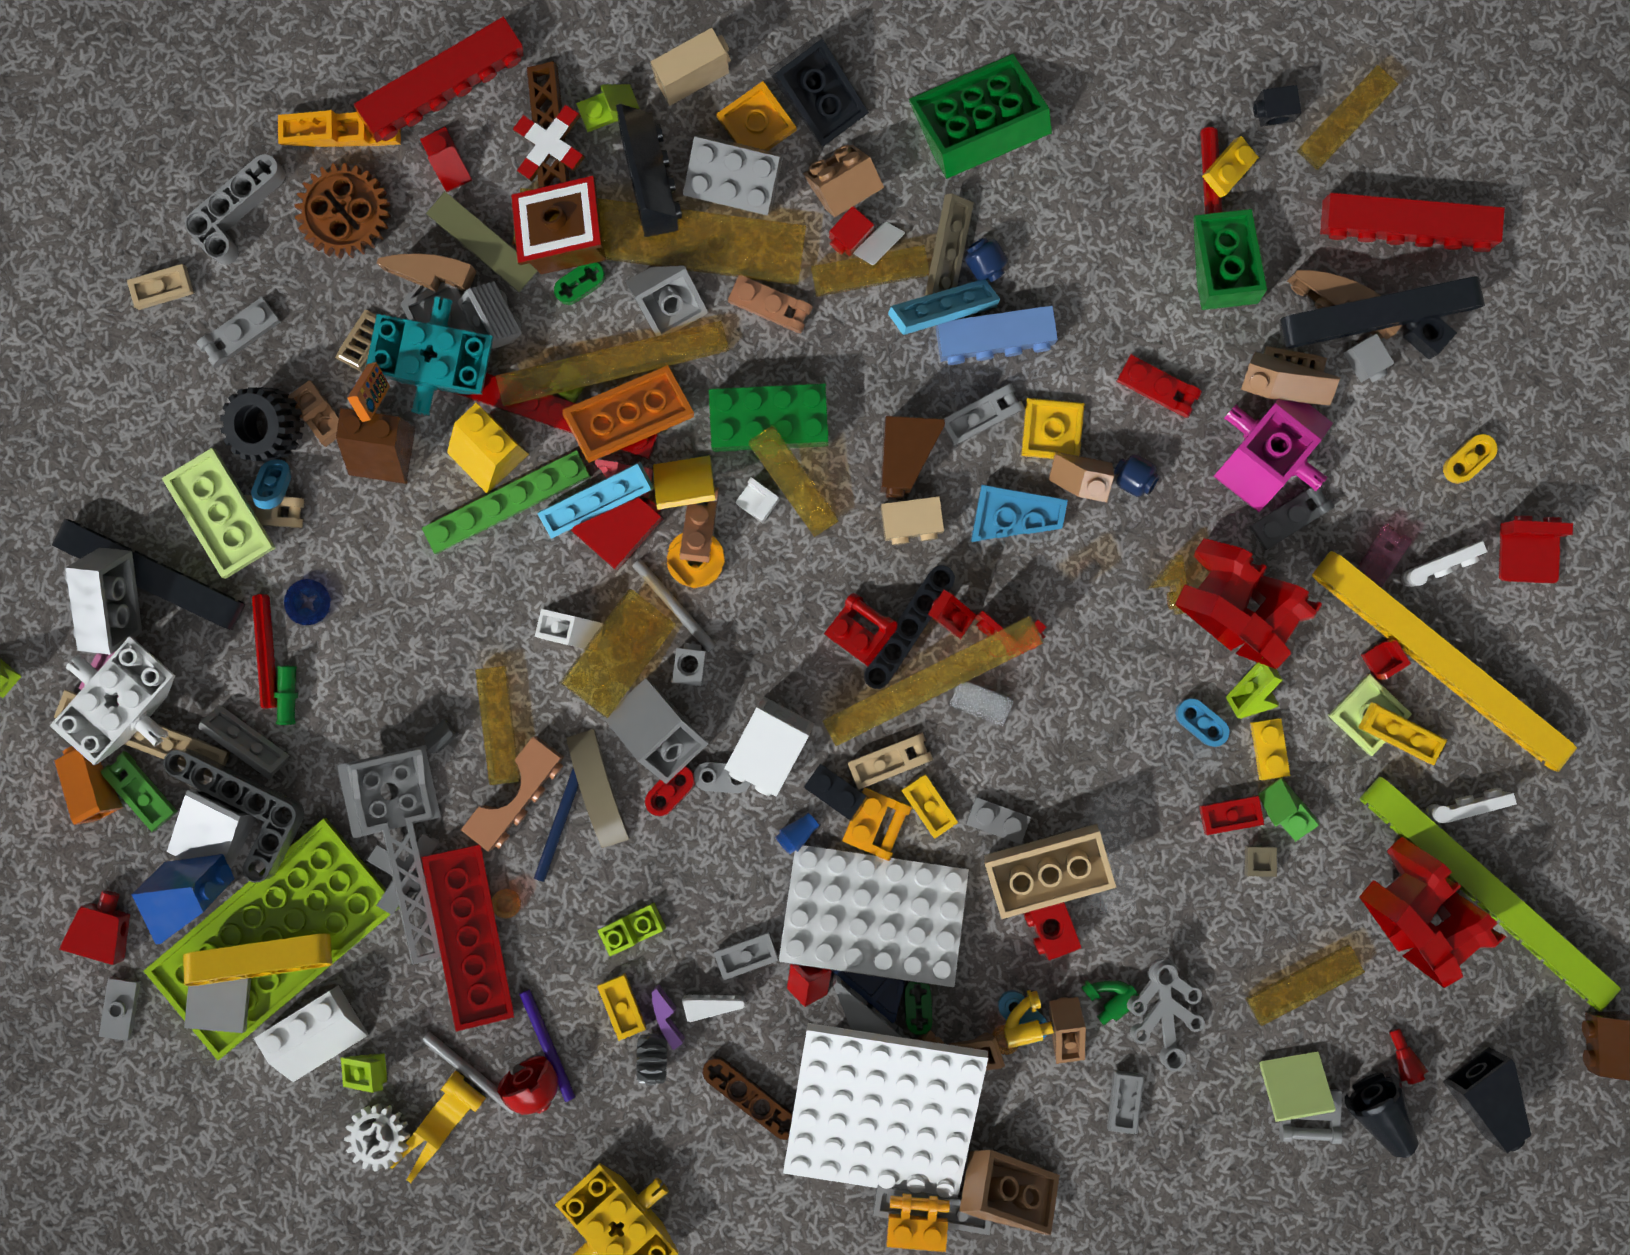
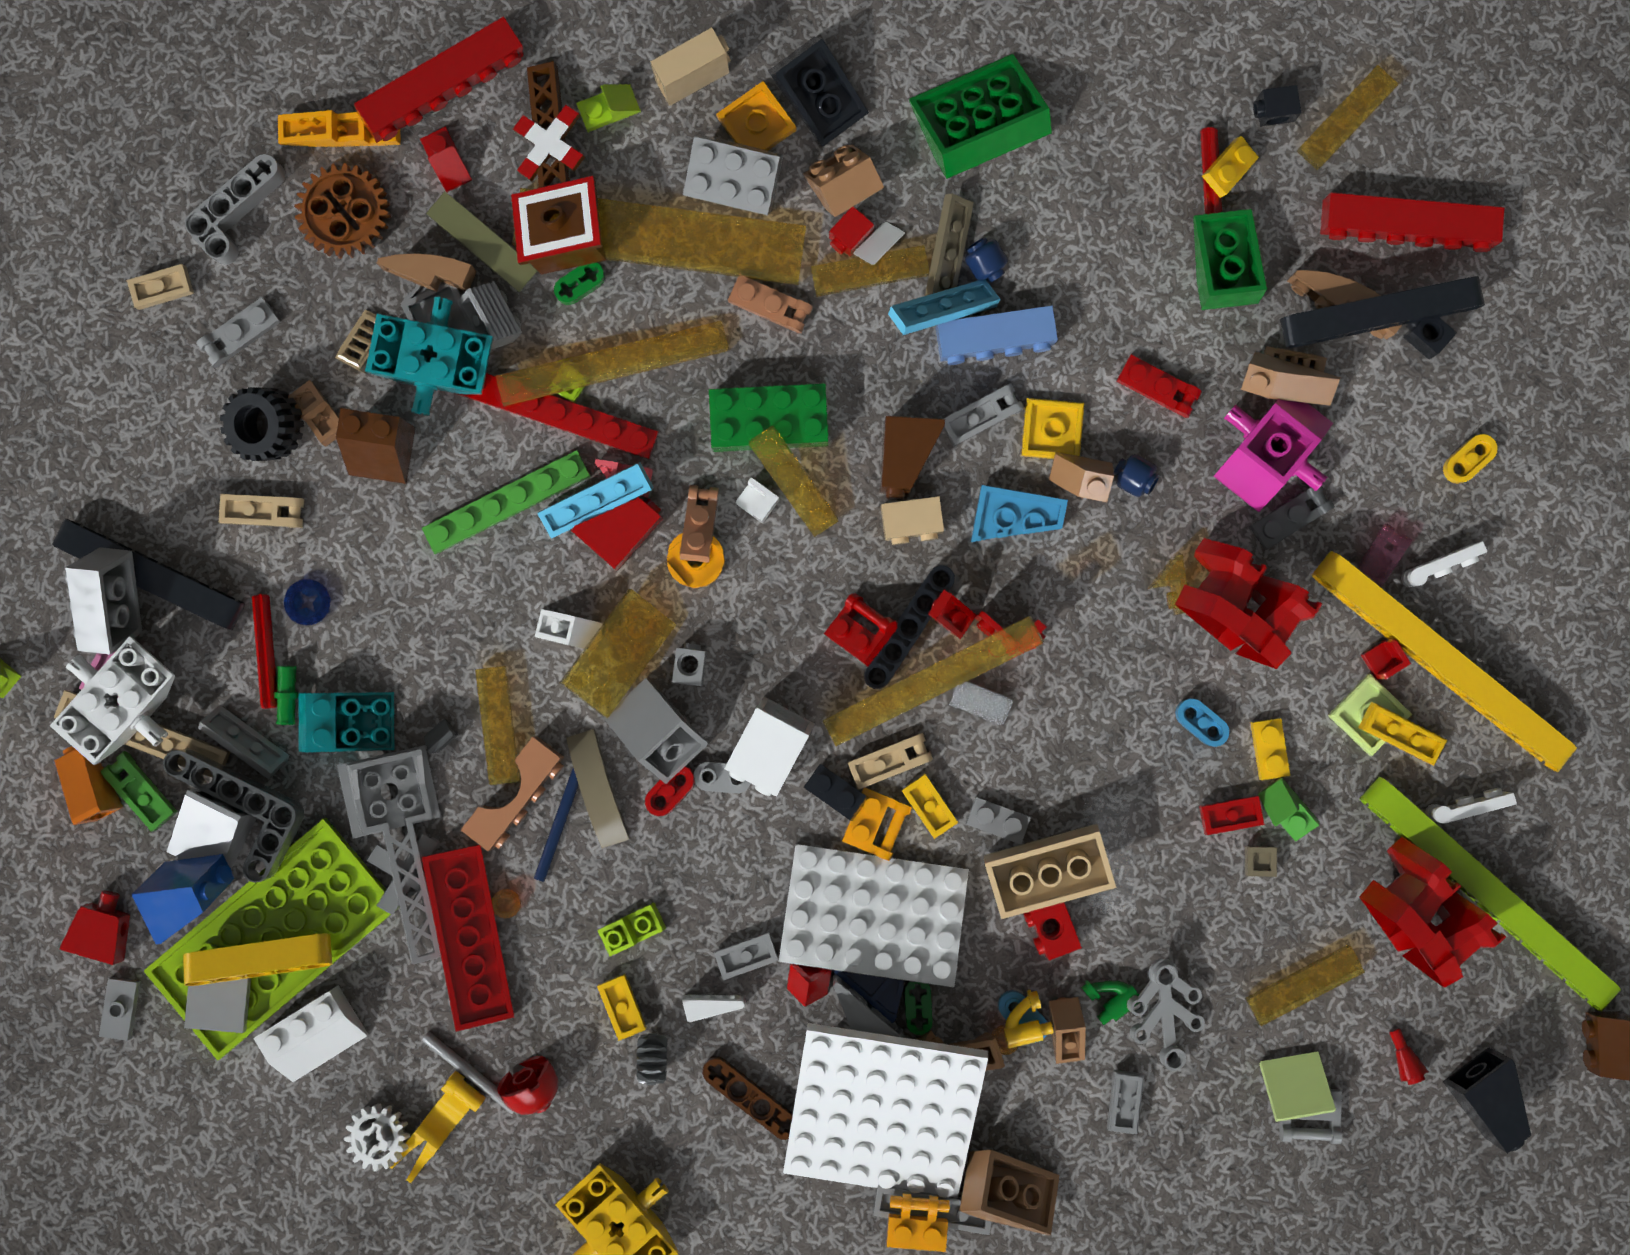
(218, 513): yellowish green plate -> none
(271, 484): dark azure plate -> none
(346, 721): none -> teal slope
(364, 1072): lime slope -> none
(368, 392): orange tile -> none
(484, 448): yellow slope -> none
(547, 1044): dark purple piece -> none
(628, 413): orange plate -> none
(648, 172): black slope -> none
(663, 1009): medium lavender slope -> none
(667, 298): light grey slope -> none
(673, 604): light grey piece -> none
(683, 482): yellow slope -> none
(797, 833): blue cone -> none
(1254, 691): lime slope -> none
(1369, 359): light grey brick -> none
(1384, 1112): black cone -> none
(1531, 549): red bracket -> none

